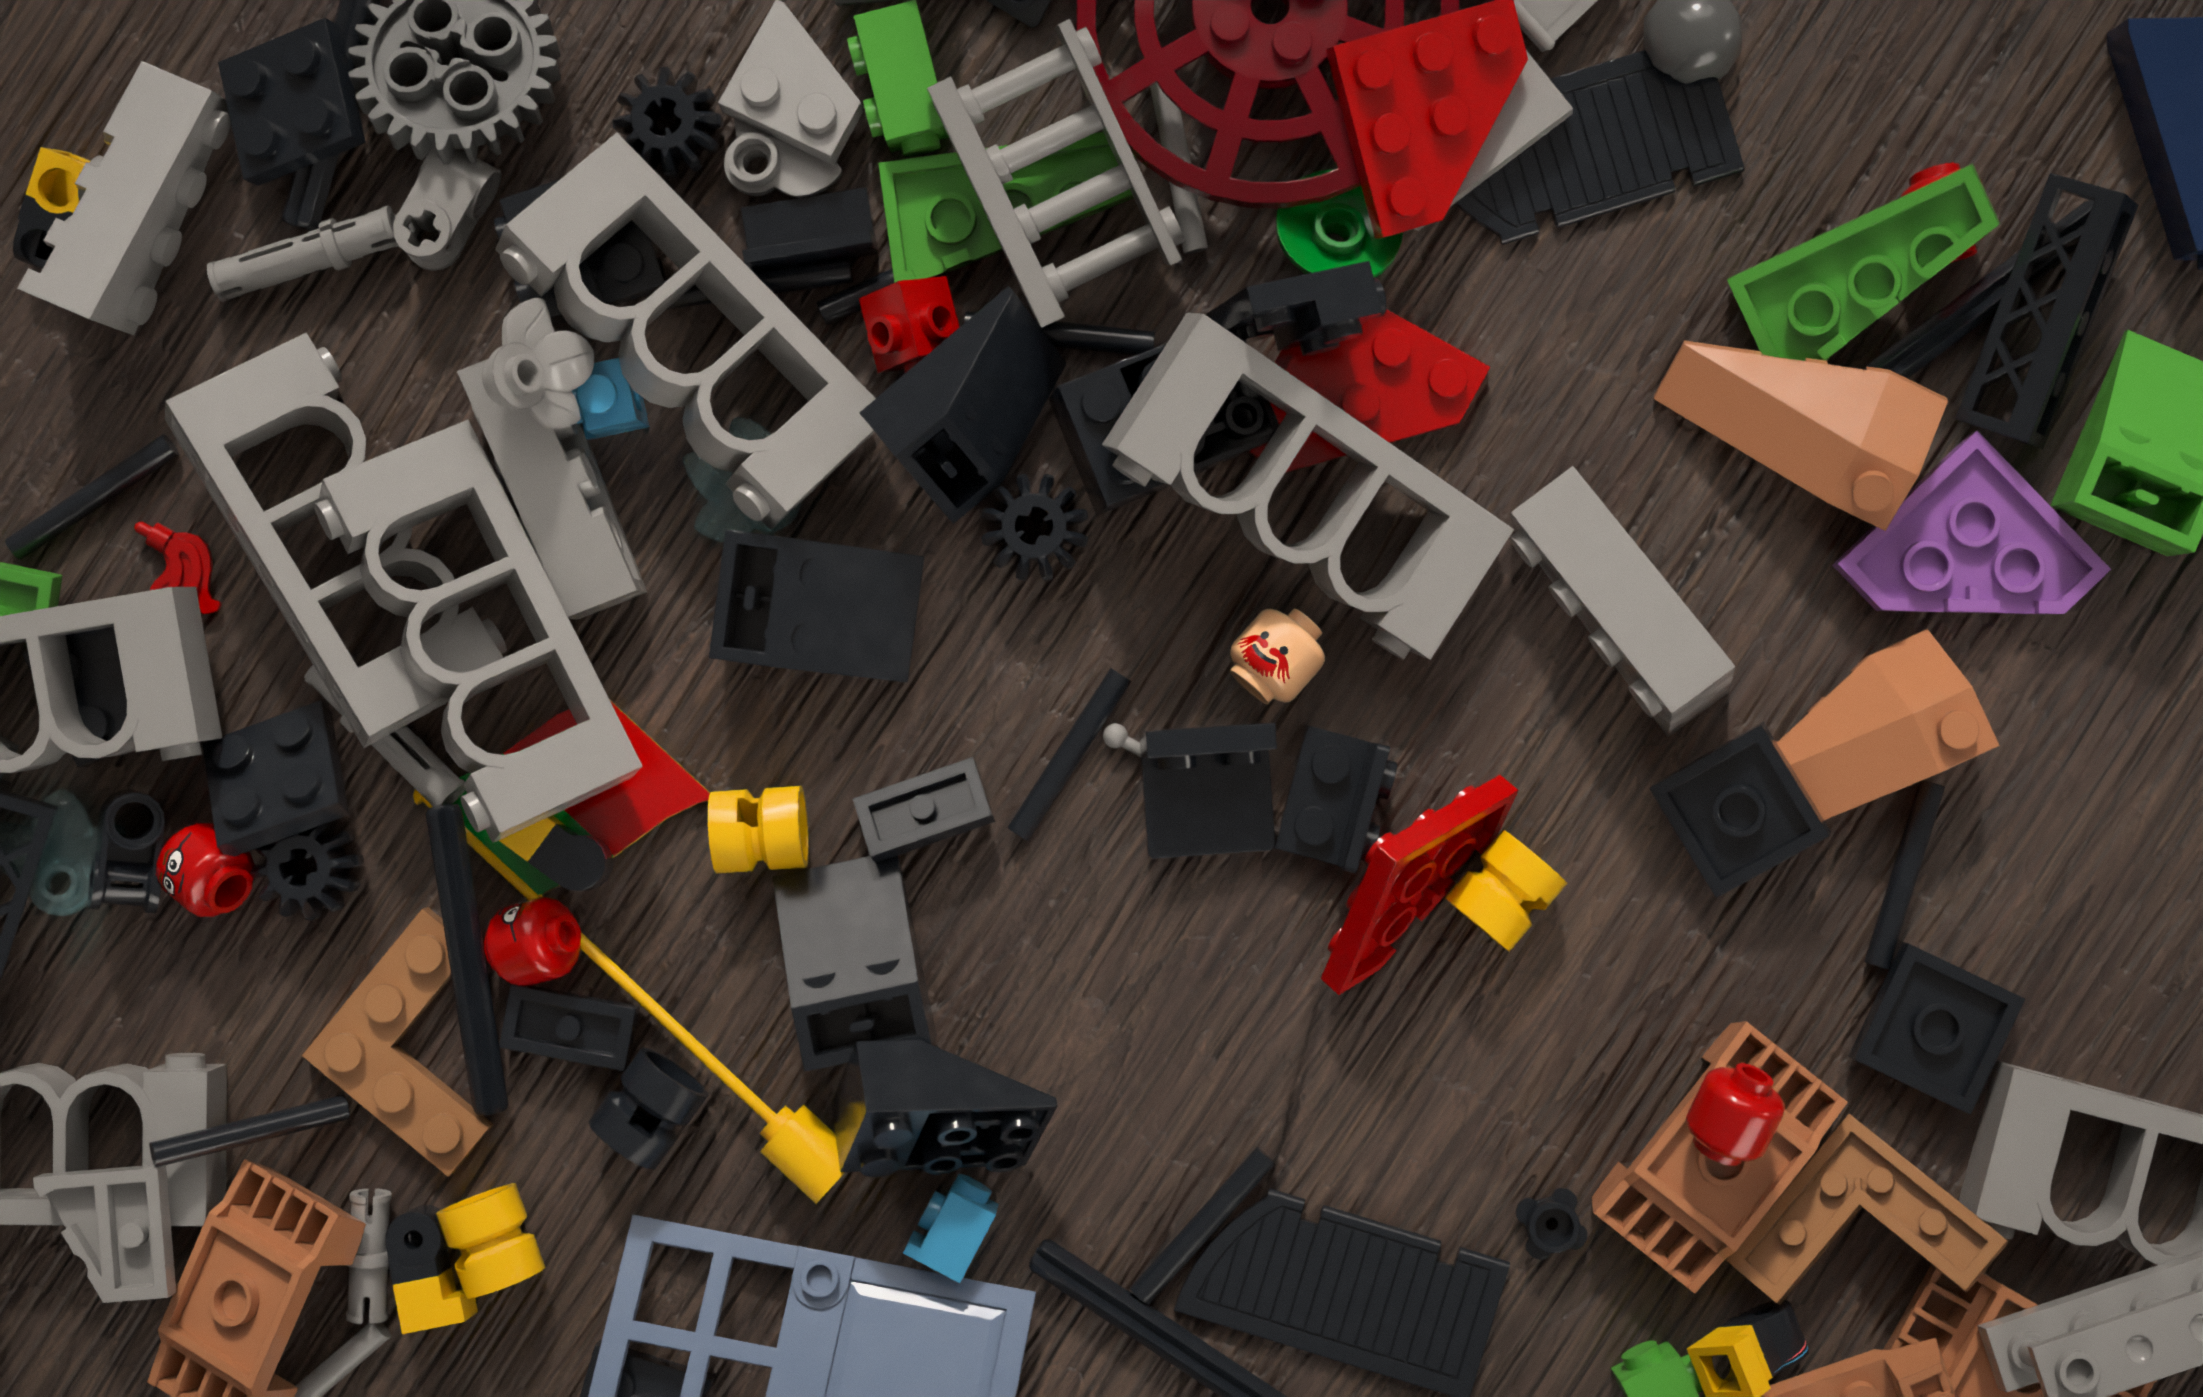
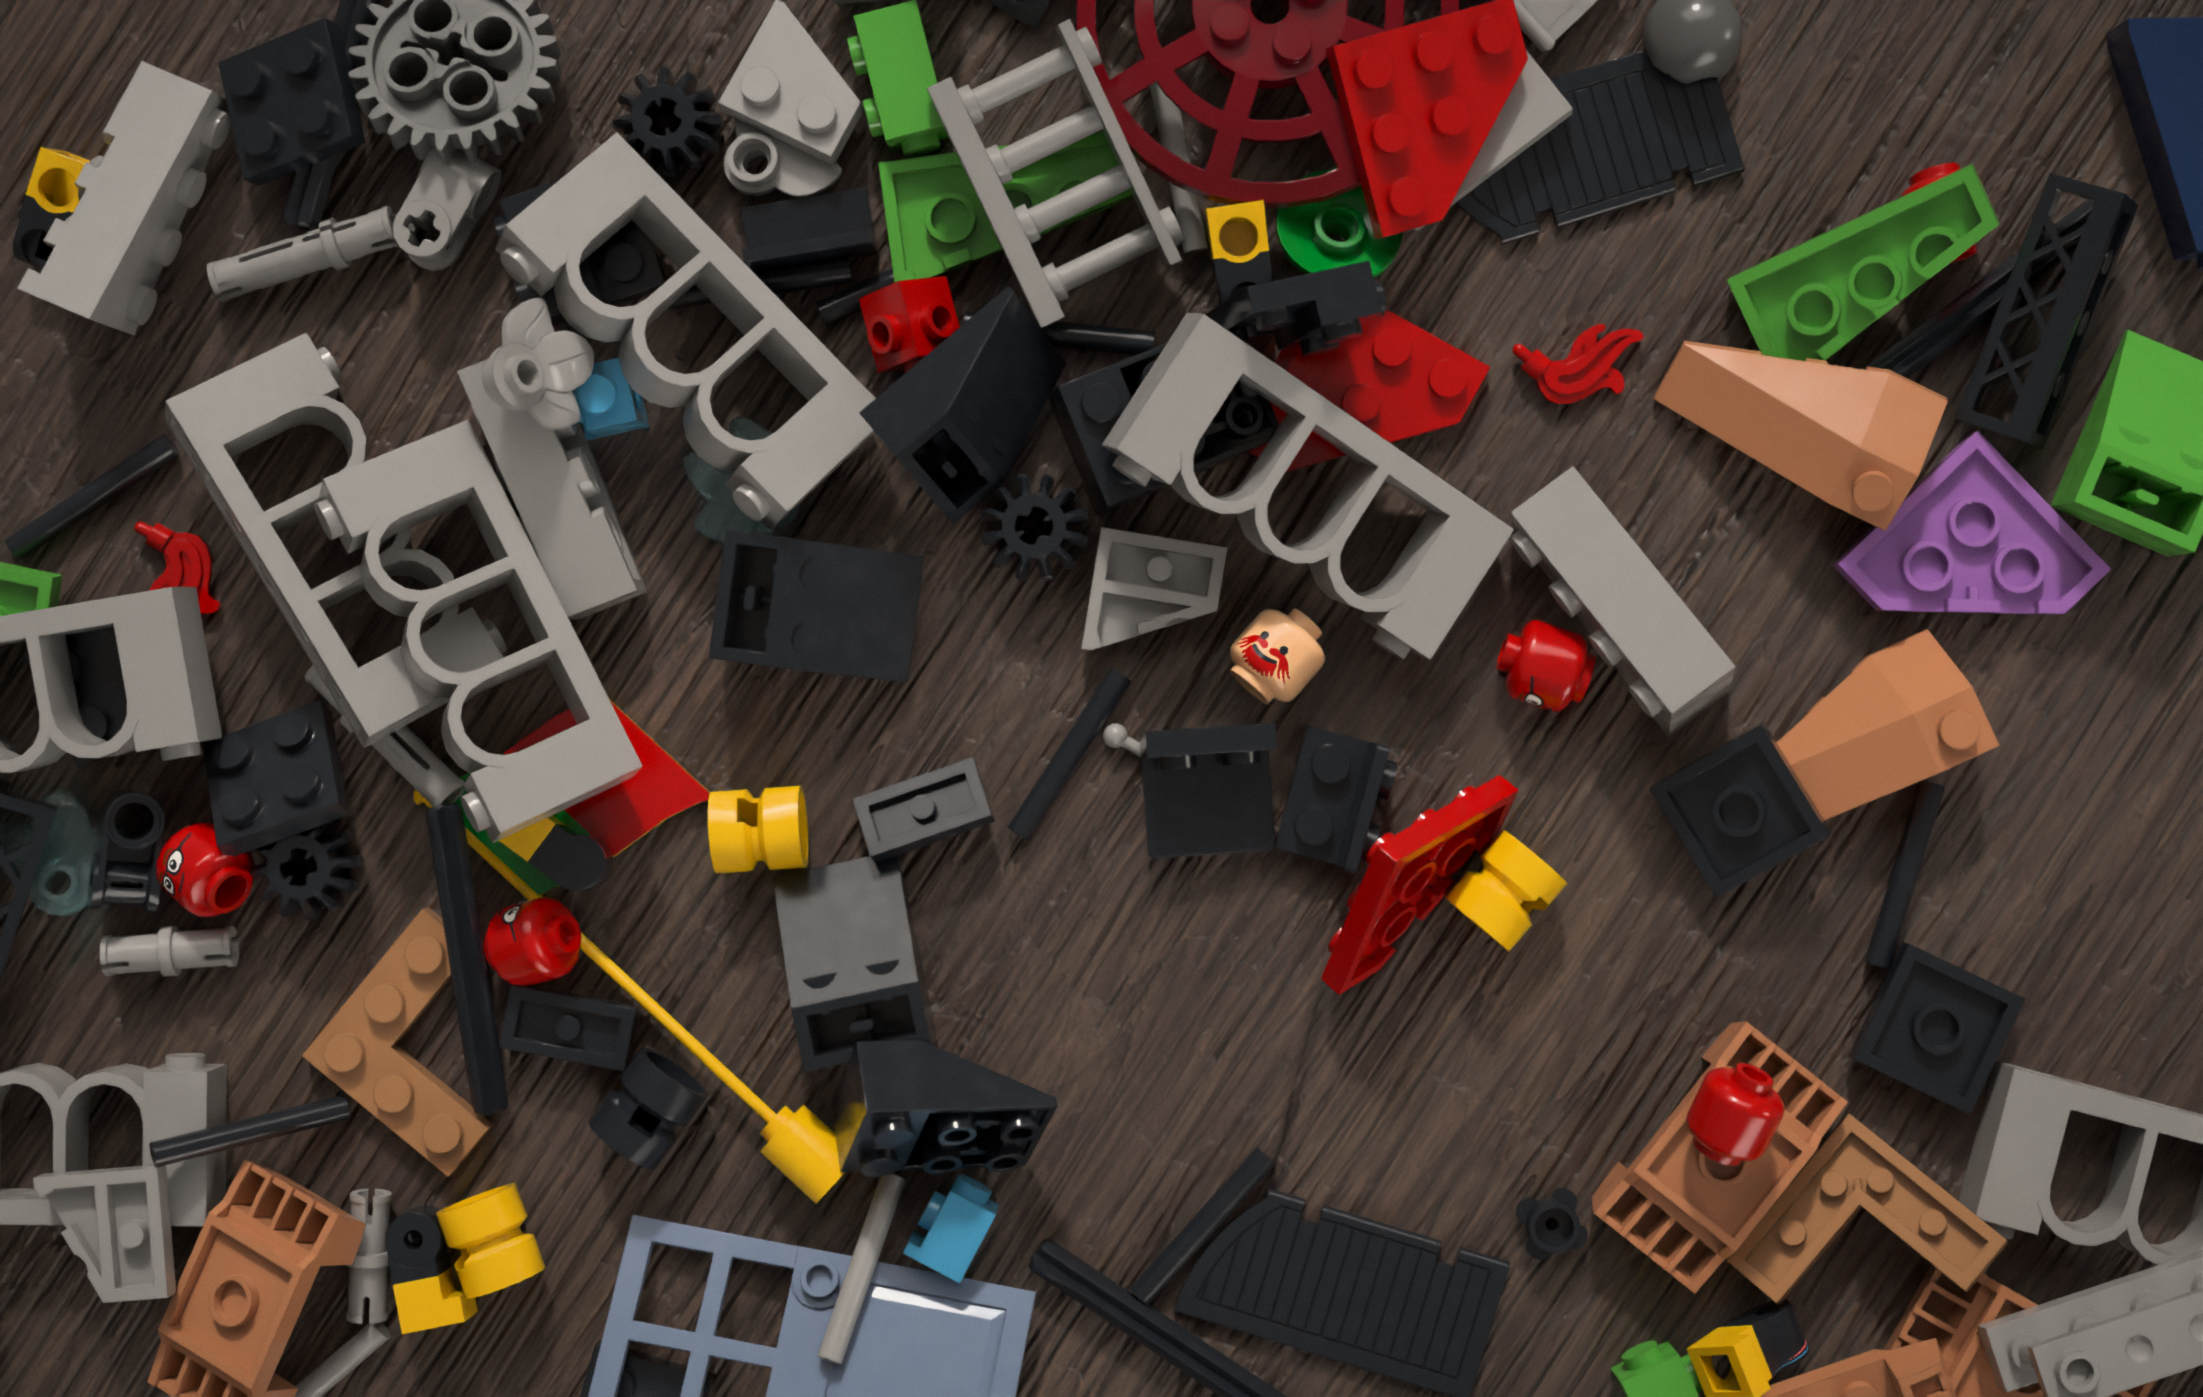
(169, 951): none -> light grey pin
(861, 1269): none -> light grey bar
(1149, 585): none -> light grey wing
(1238, 246): none -> yellow leg
(1546, 665): none -> red head
(1584, 368): none -> red piece

